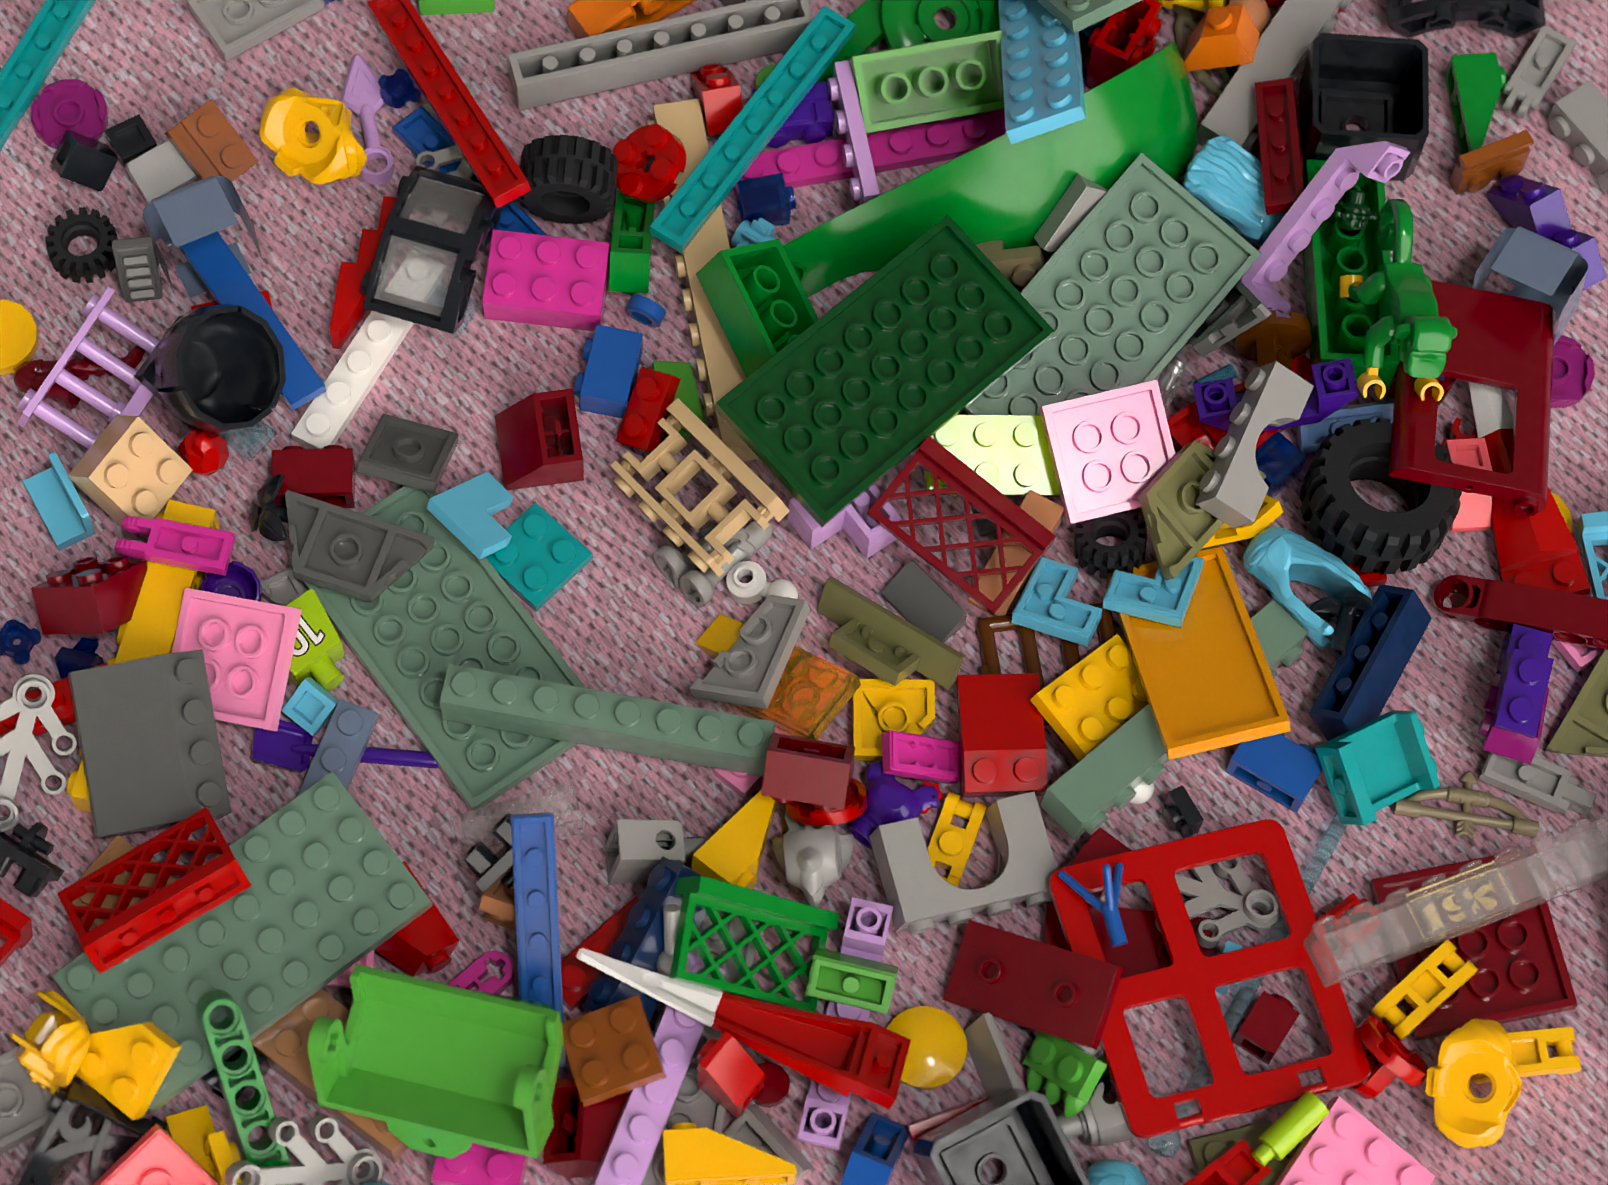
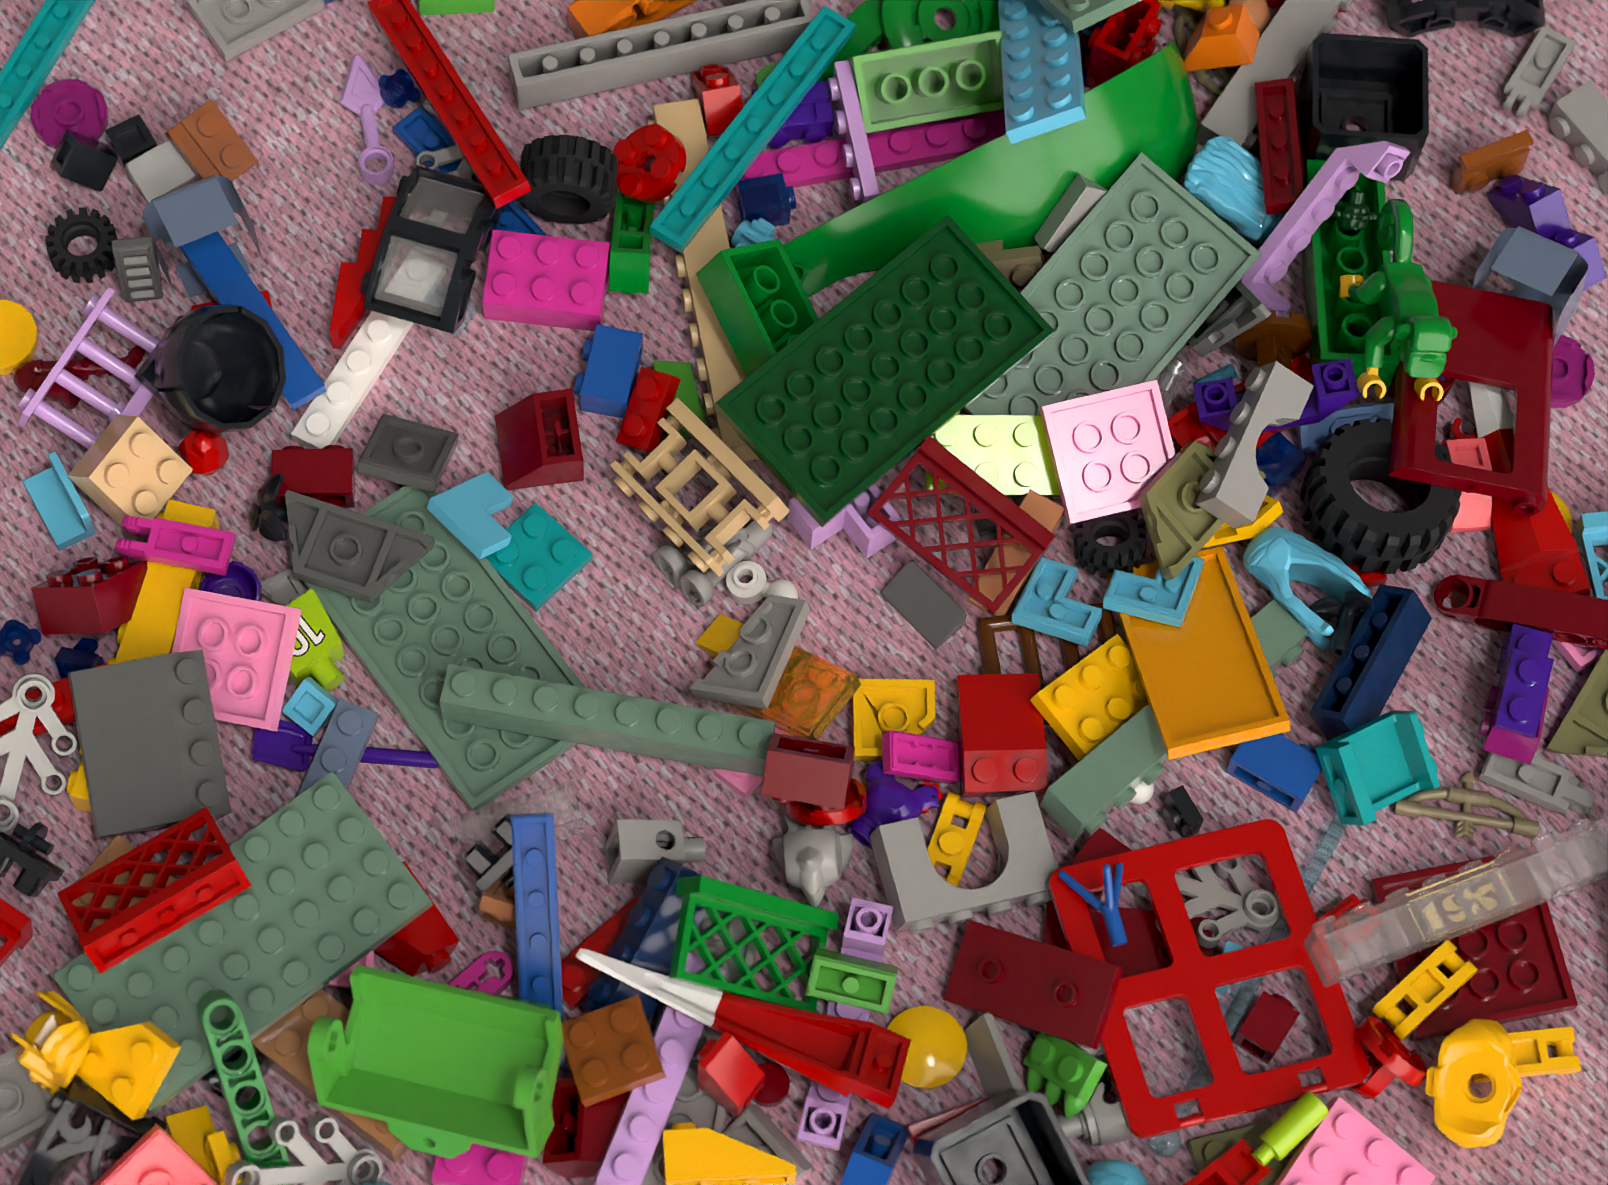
(250, 441): clear light blue slope -> none
(316, 157): yellow piece -> none
(645, 311): blue tile -> none
(671, 920): light grey bar -> none
(738, 846): yellow slope -> none
(884, 640): olive bracket -> none
(1473, 92): green slope -> none

